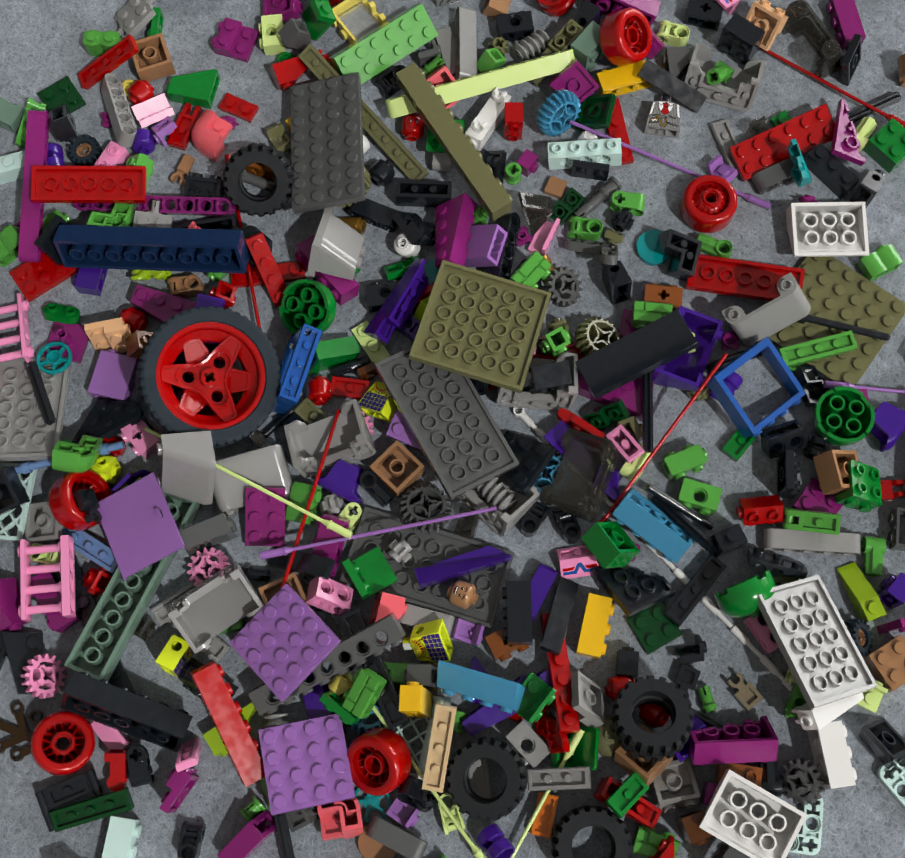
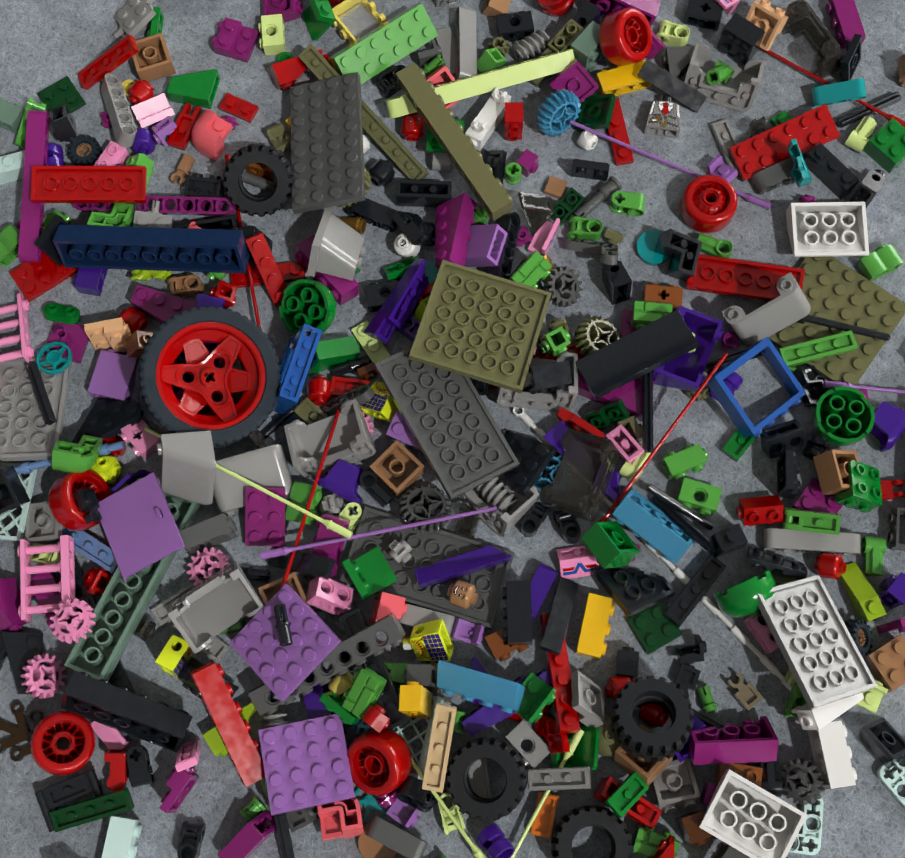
(73, 621): none -> bright pink gear
(98, 43): bright green brick -> none
(282, 625): none -> black axle
(295, 34): dark grey slope -> none
(361, 394): none -> dark grey beam
(375, 718): none -> red plate
(386, 800): none -> magenta plate
(598, 151): light aqua brick -> none
(622, 220): black gear -> none
(830, 565): none -> red head
(839, 92): none -> teal beam
(845, 140): magenta wing -> none

